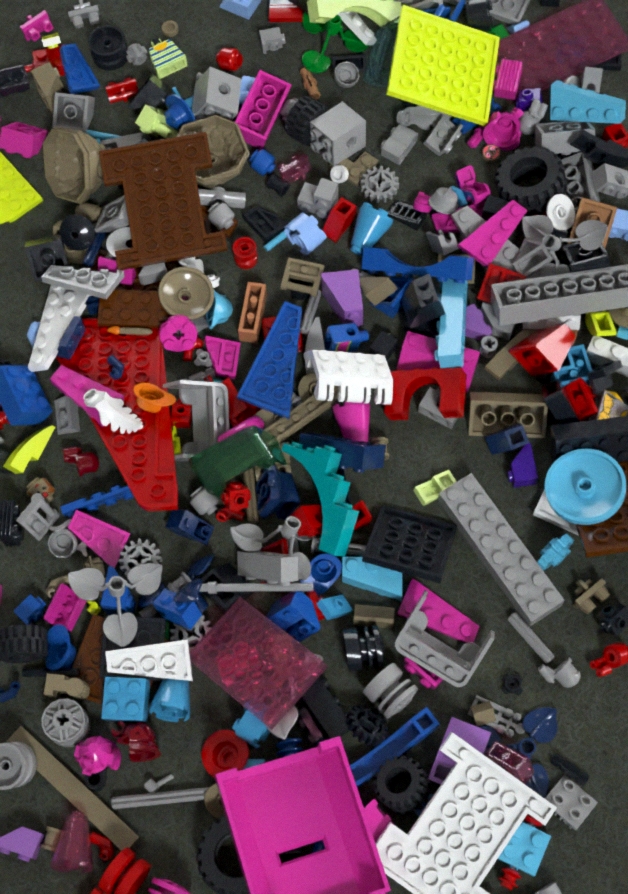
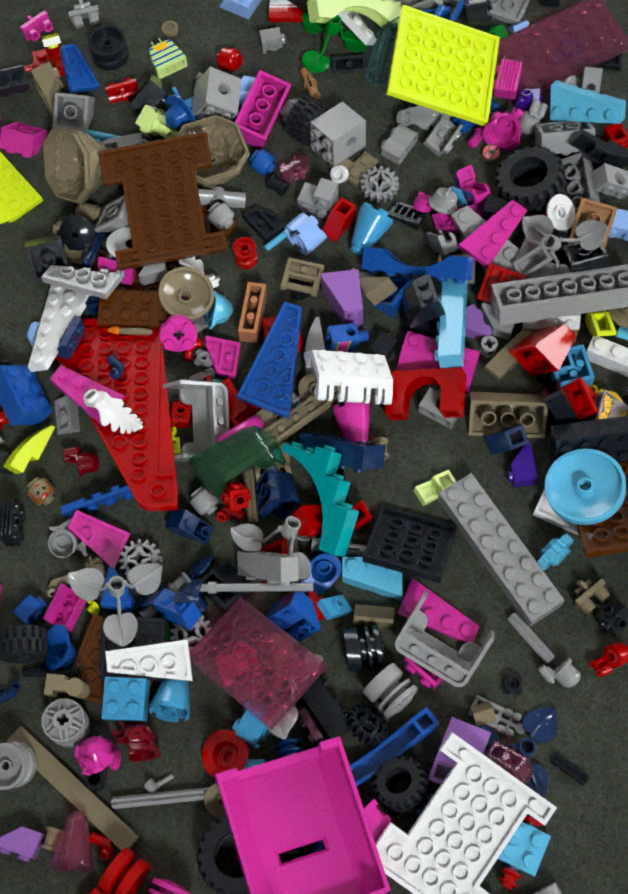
(33, 521): light grey plate -> none
(136, 54): light grey gear -> none
(152, 397): orange piece -> none
(309, 313): light grey axle -> none
(346, 71): light grey hair -> none
(571, 802): light grey hinge -> none
(601, 378): black panel -> none

